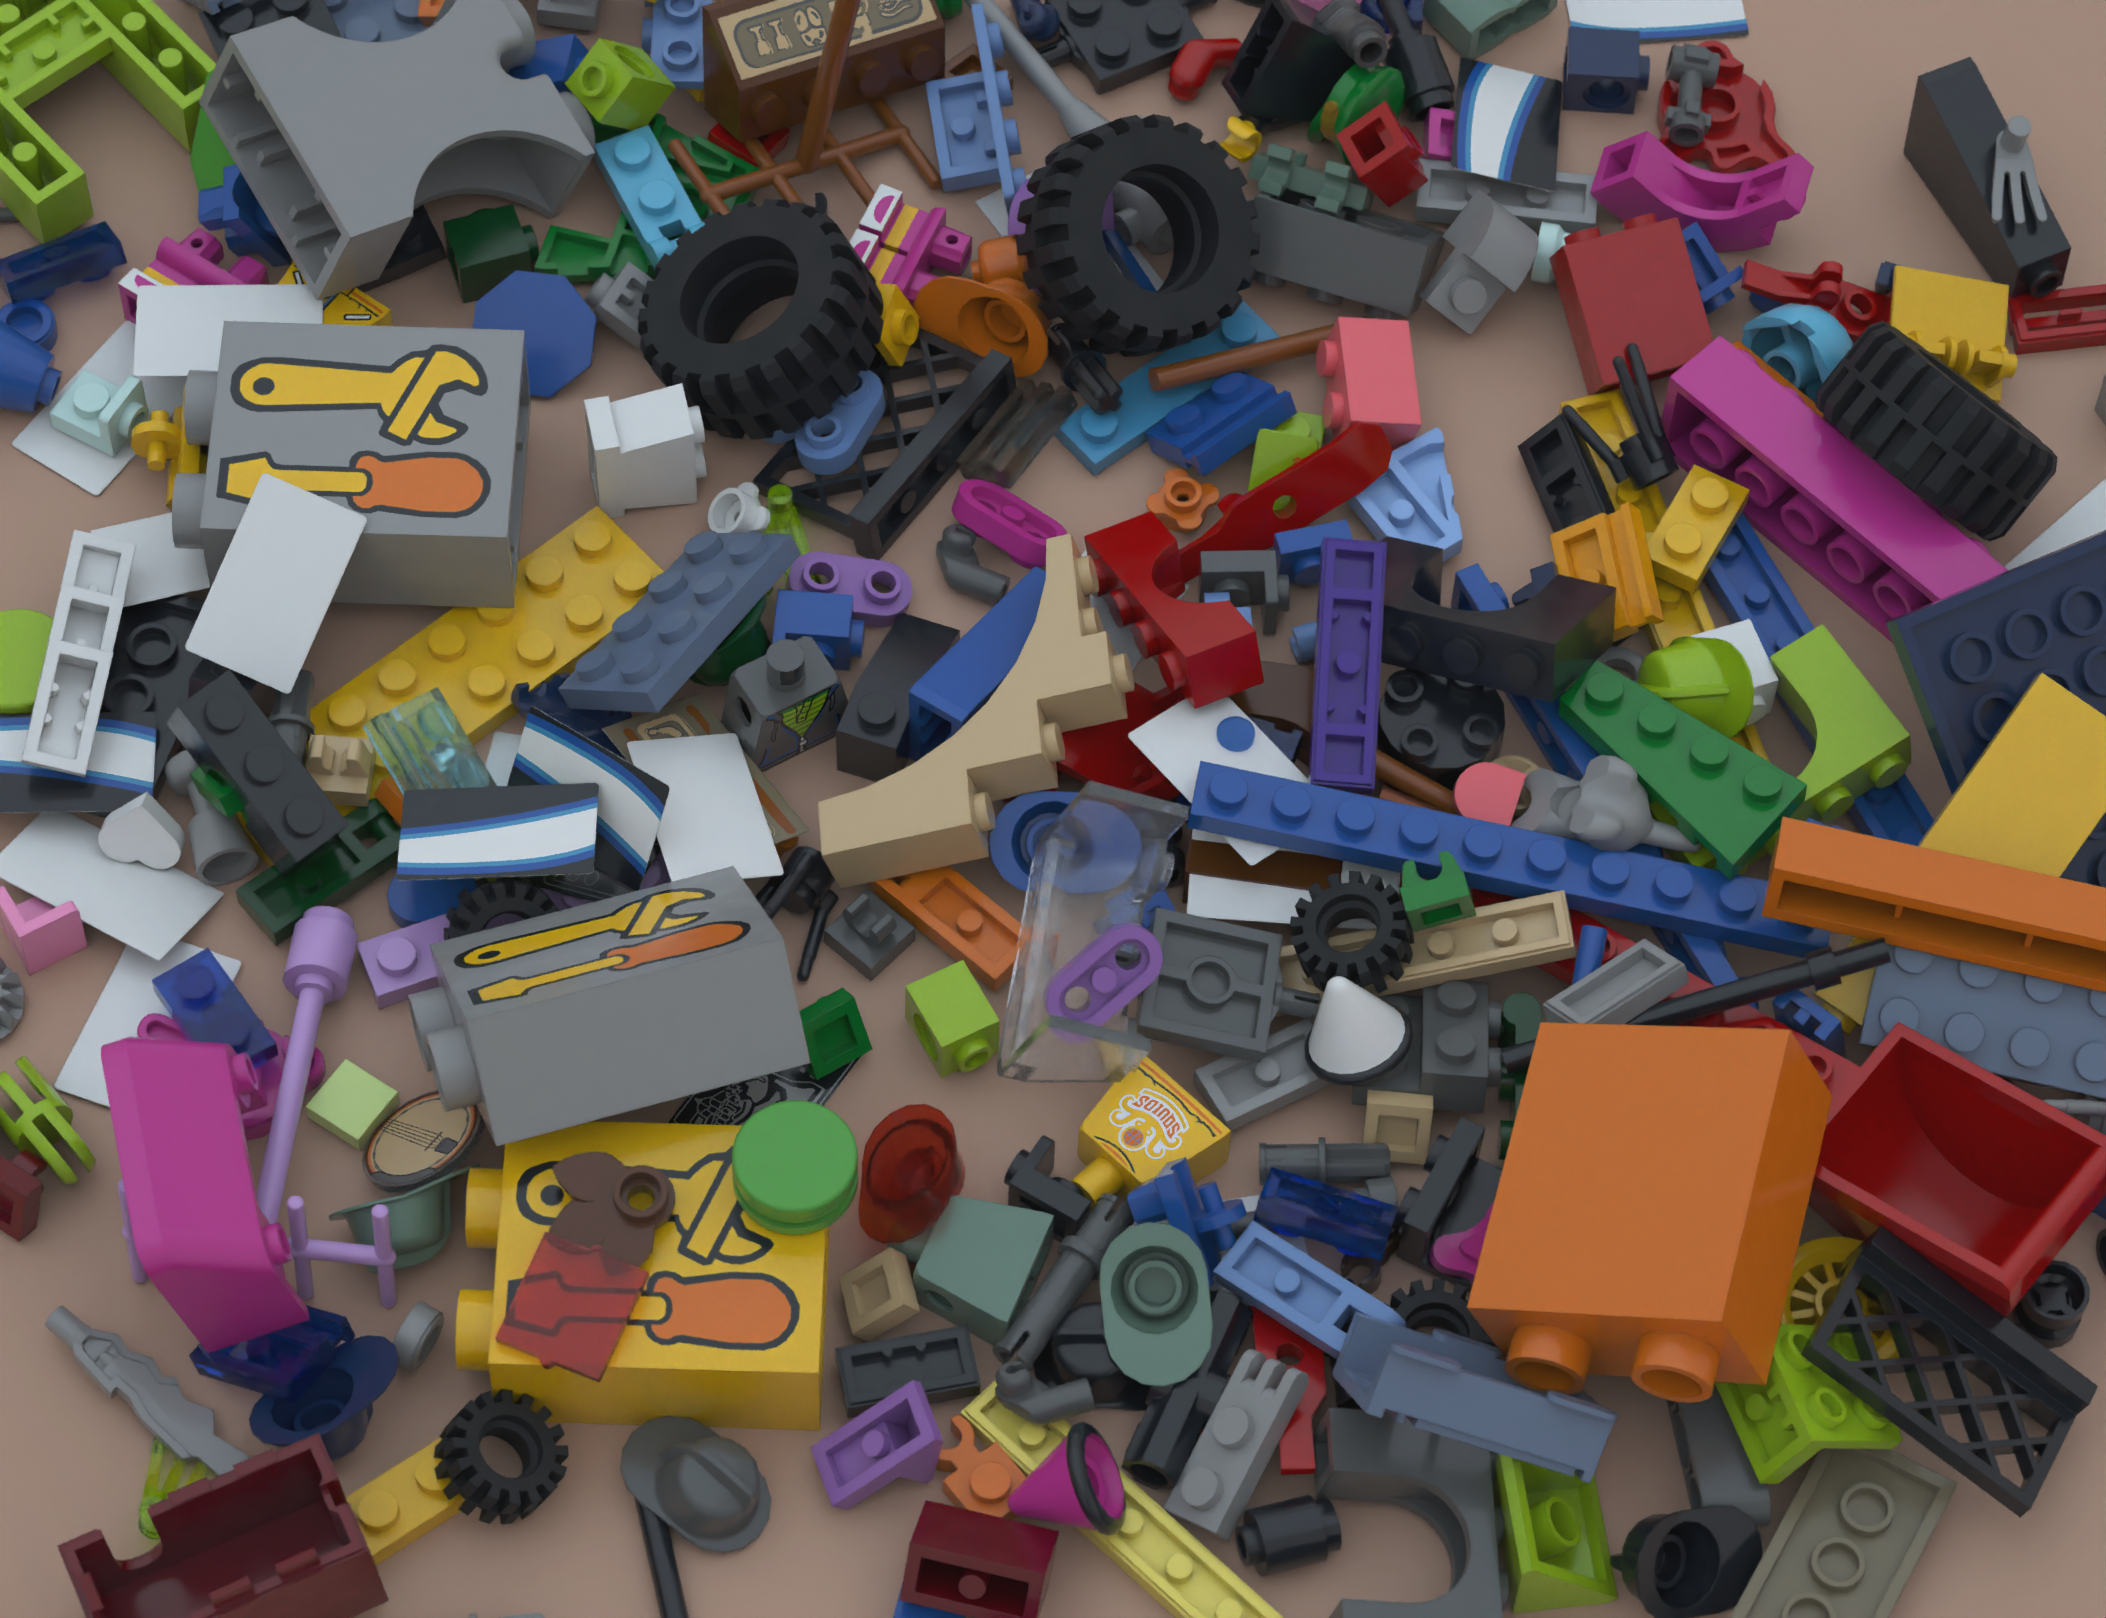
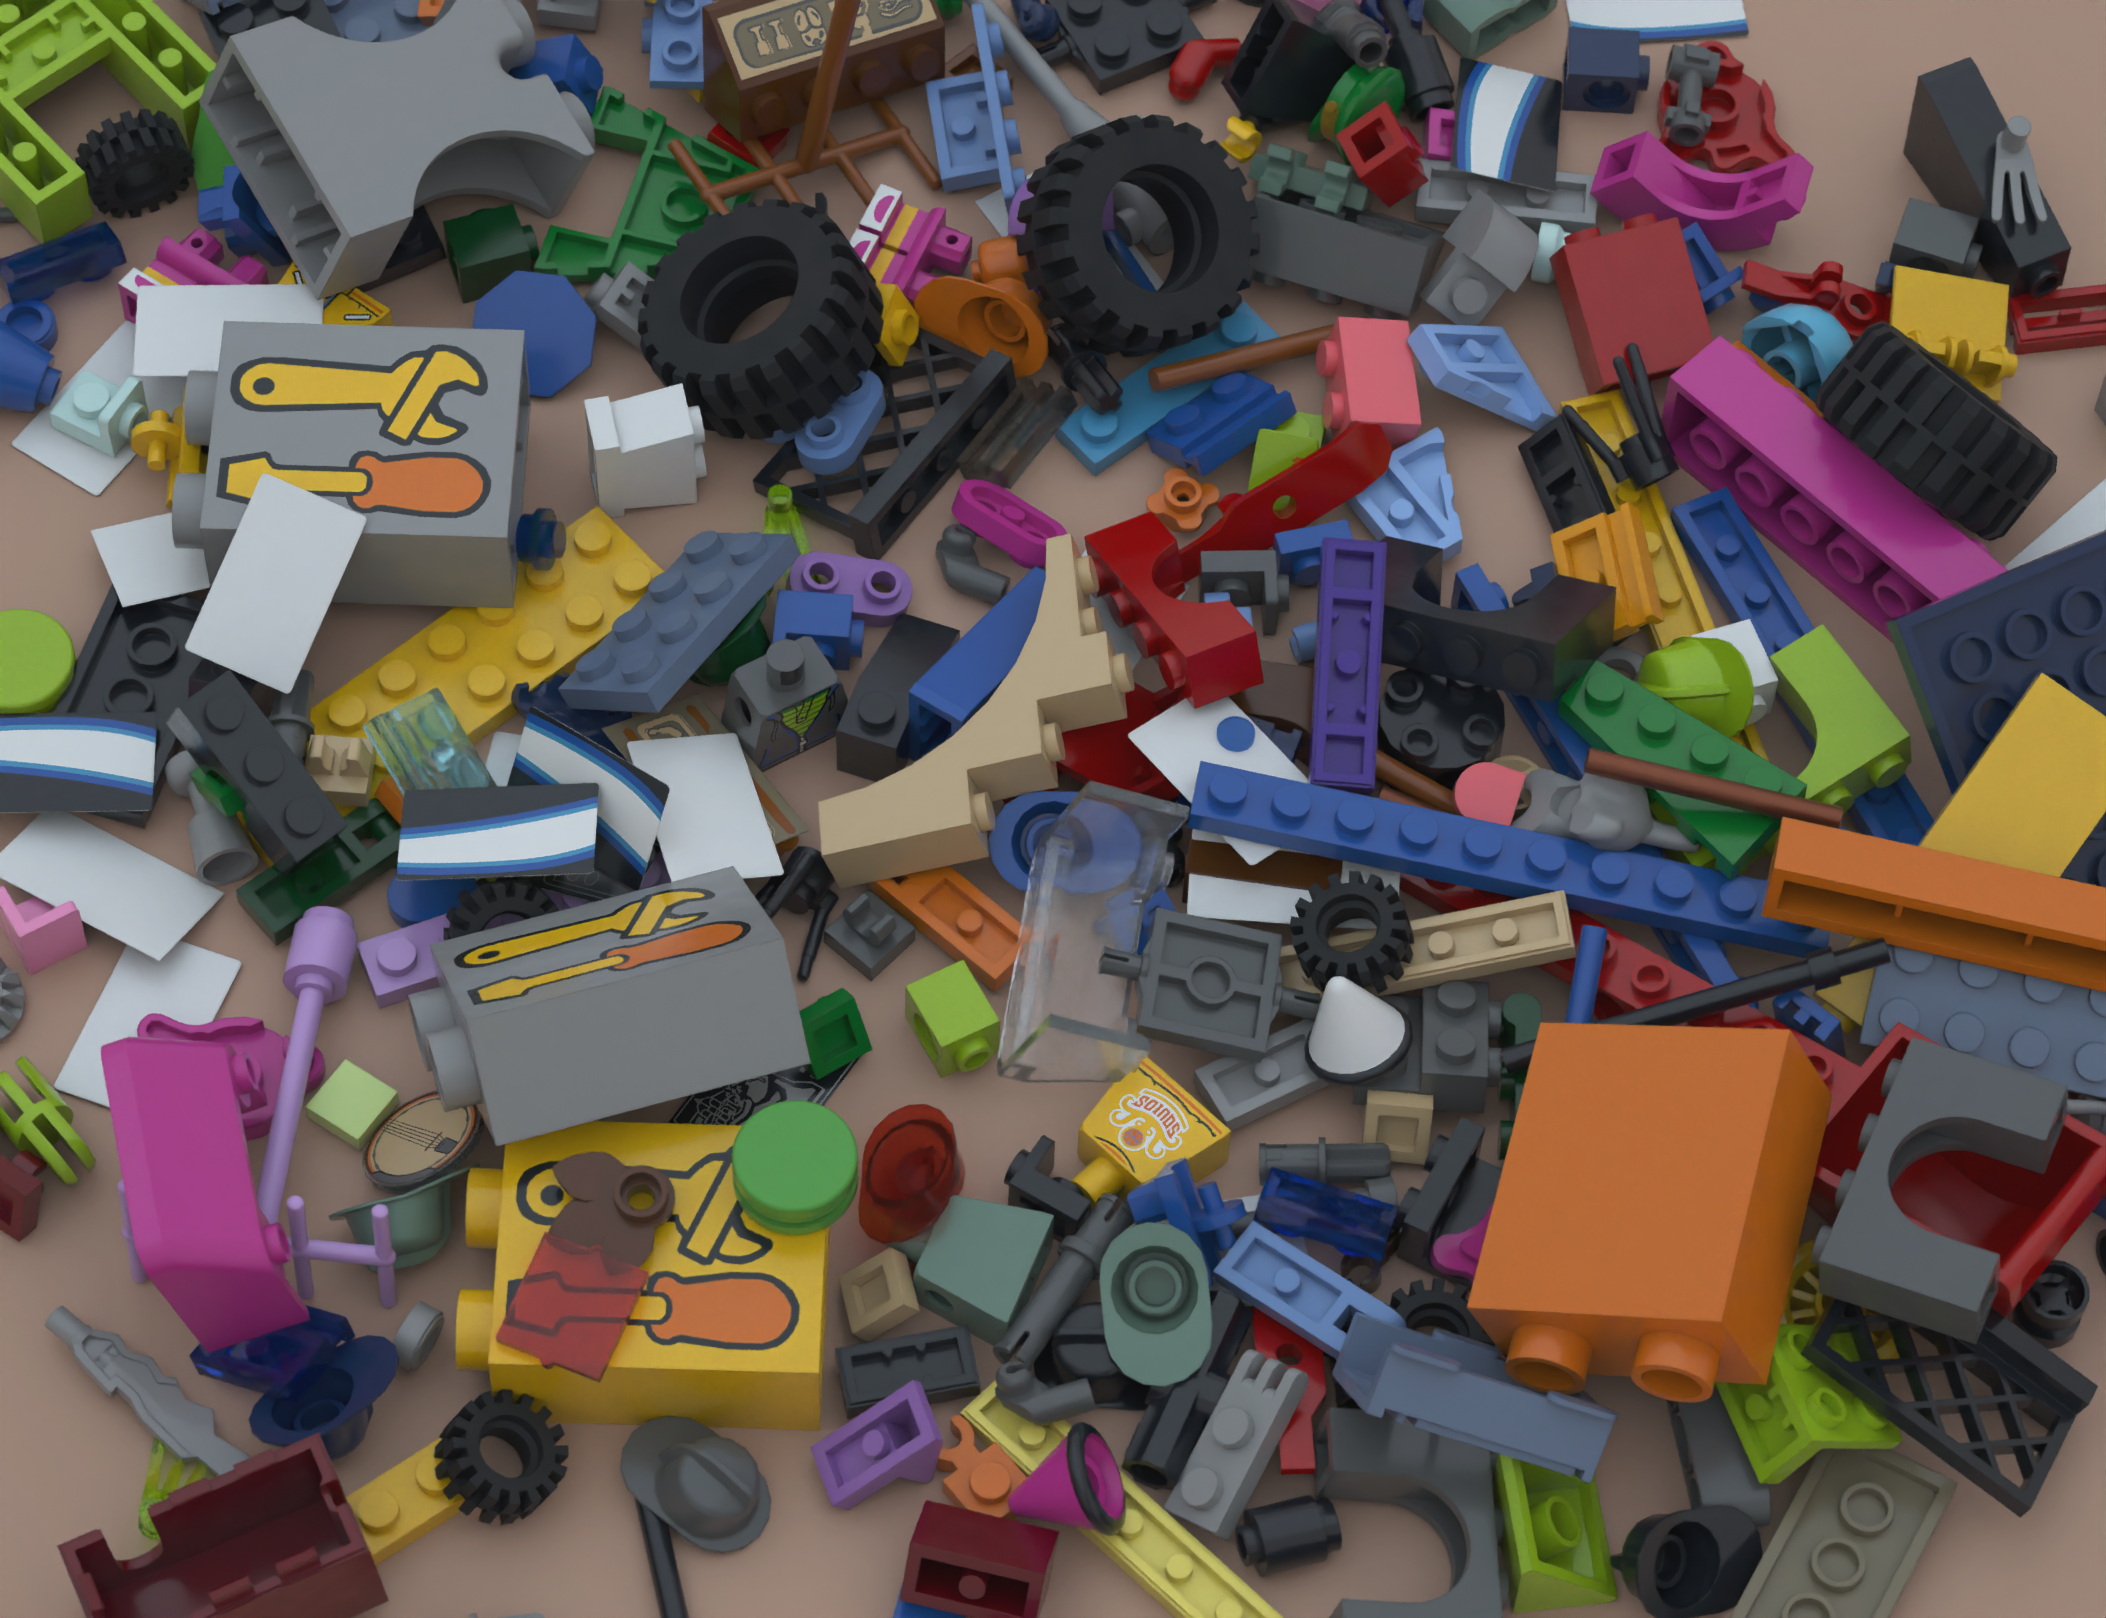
(78, 653): white slope -> none
(135, 163): none -> black tyre
(142, 833): white tile -> none
(212, 1008): clear blue plate -> none
(540, 538): none -> plate
(620, 85): lime brick -> none
(647, 191): medium azure plate -> none
(738, 511): white plate -> none
(1106, 982): medium lavender plate -> none
(1438, 899): green tile -> none
(1481, 369): none -> light blue wing
(1619, 988): light grey tile -> none
(1695, 527): yellow plate -> none
(1710, 788): none -> copper bar
(1932, 1106): none -> dark grey arch
(1936, 240): none -> dark grey brick

